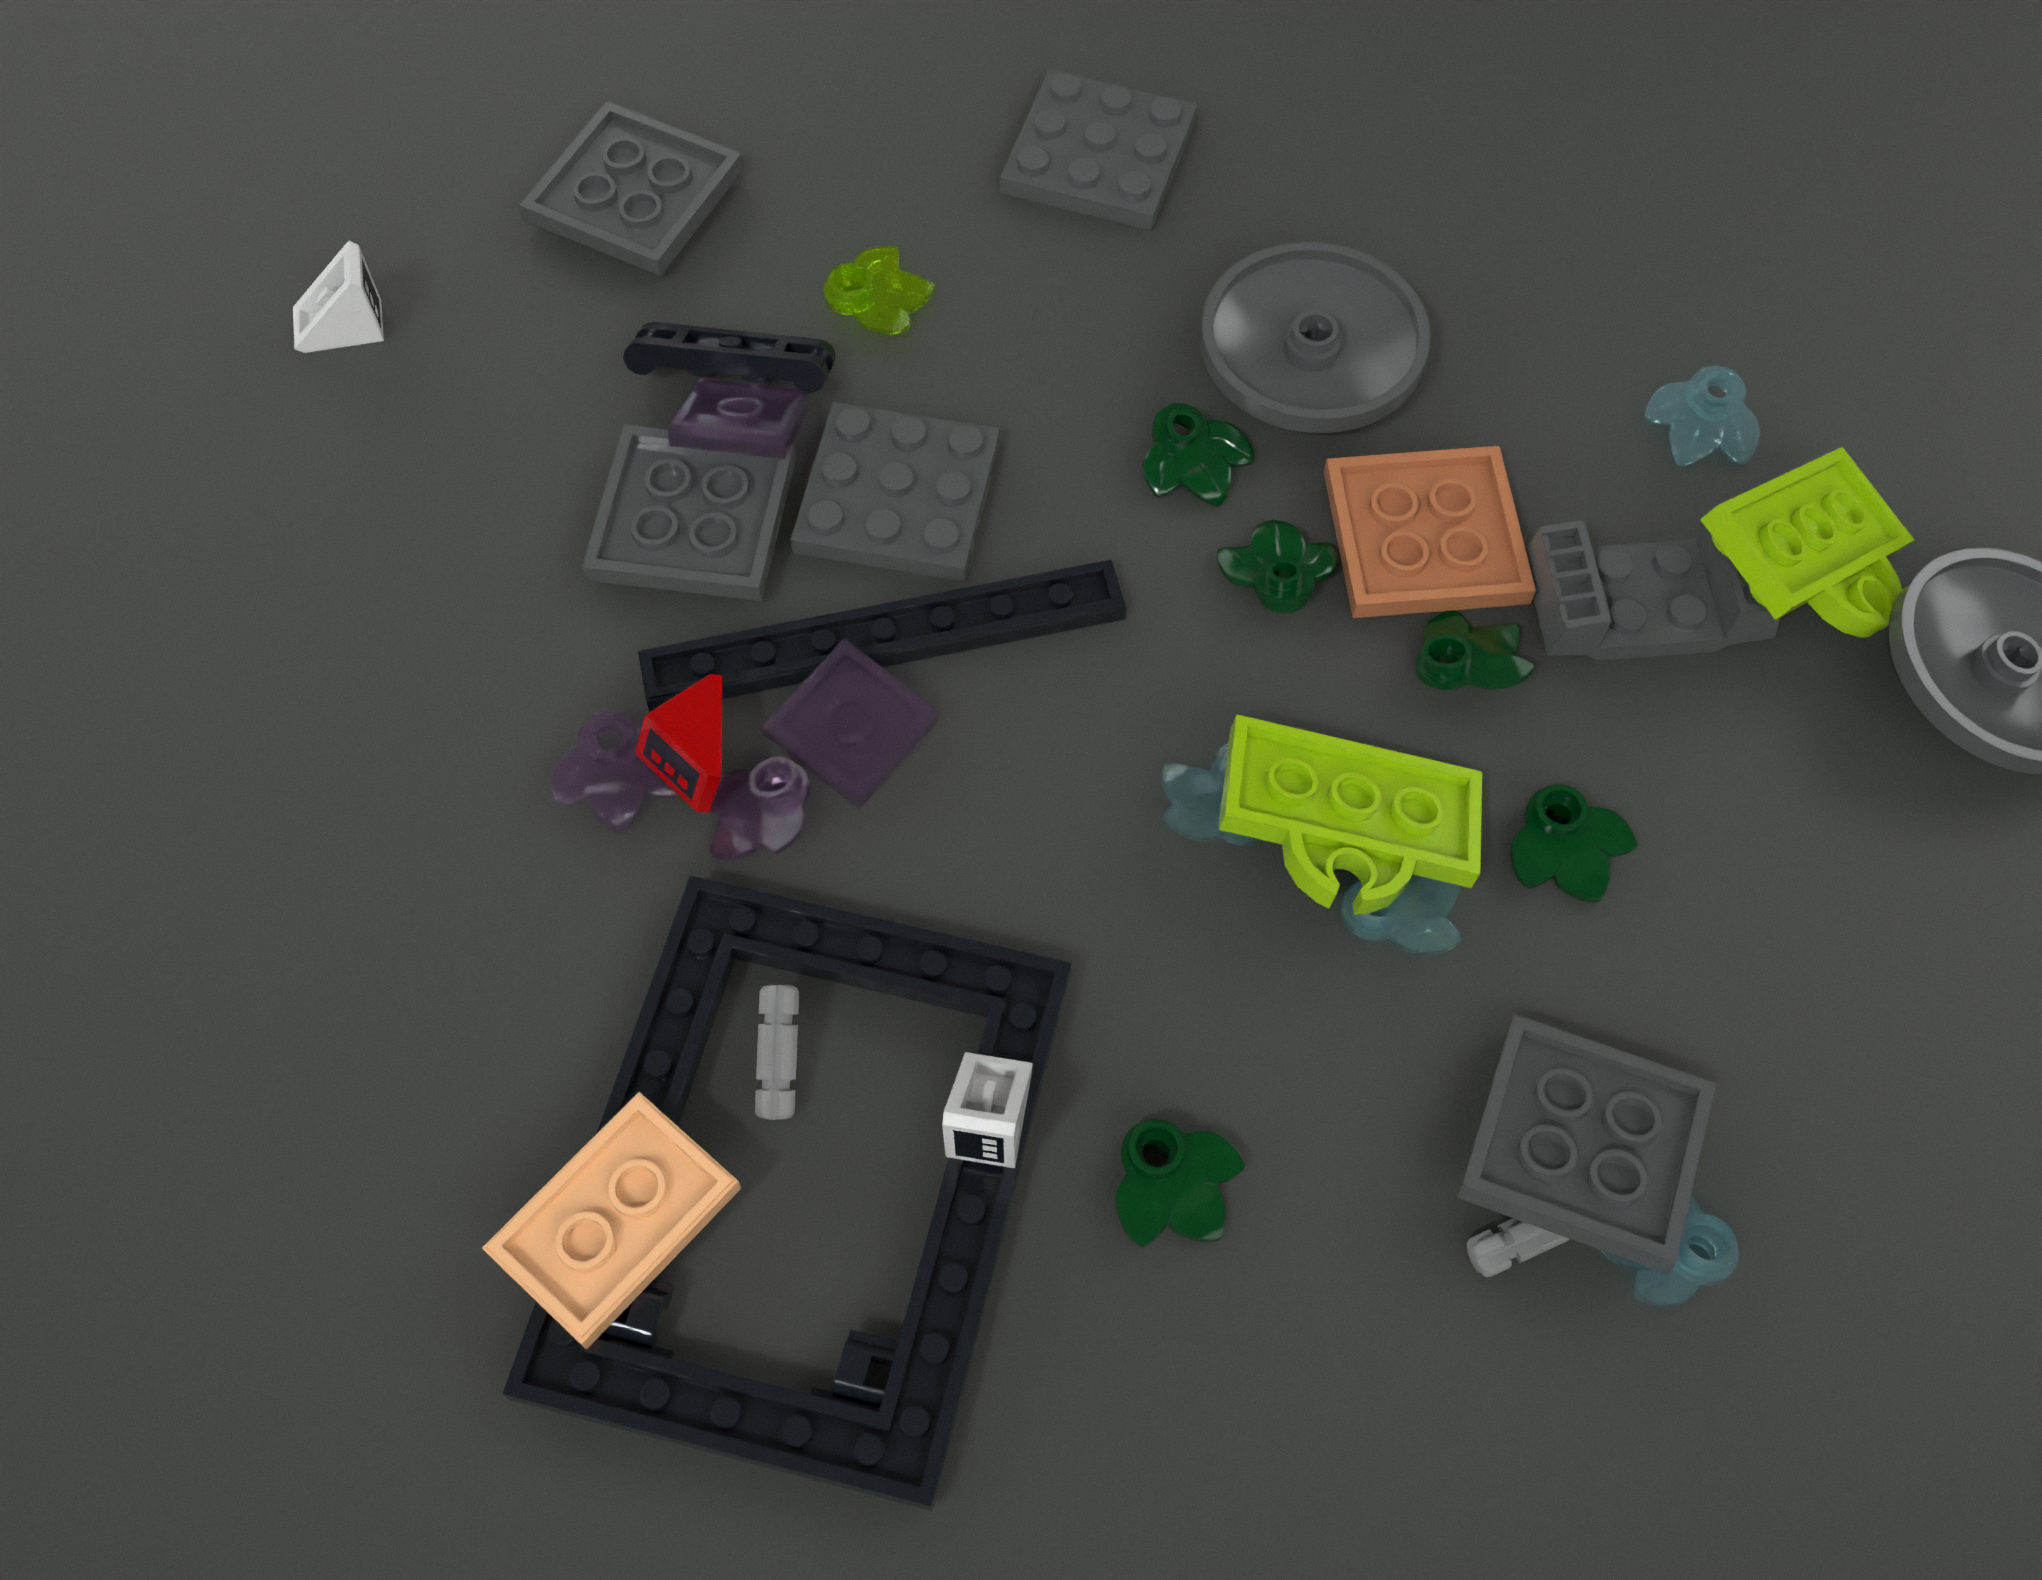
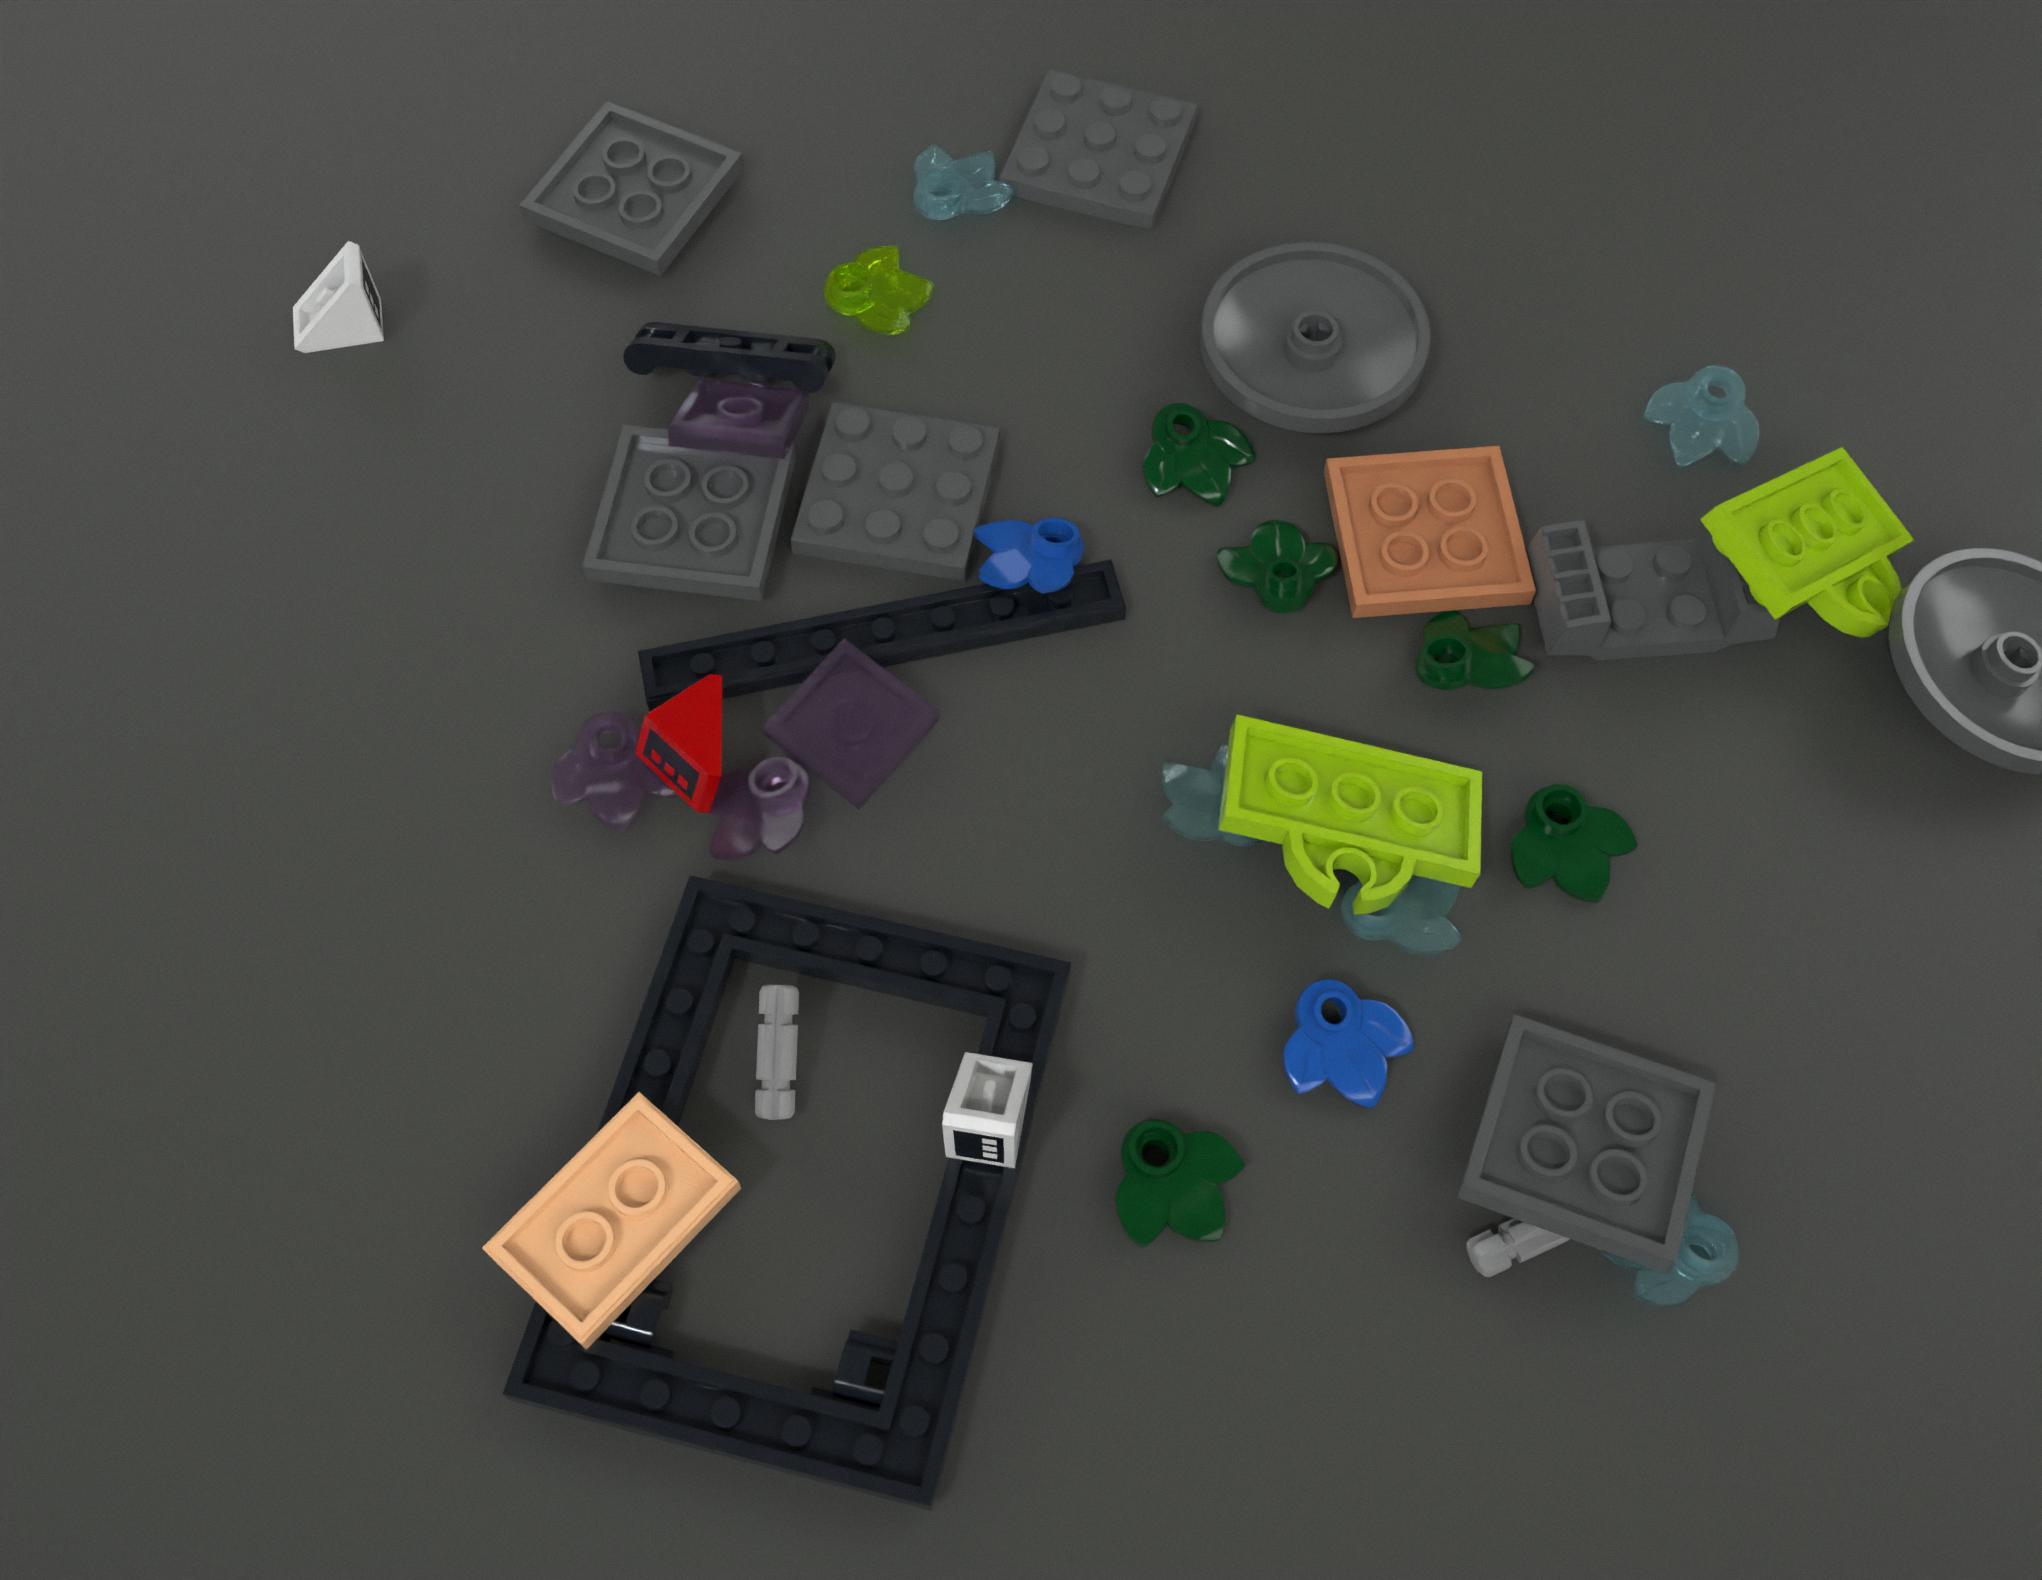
(957, 185): none -> clear light blue plate
(1030, 553): none -> blue plate
(1347, 1052): none -> blue plate

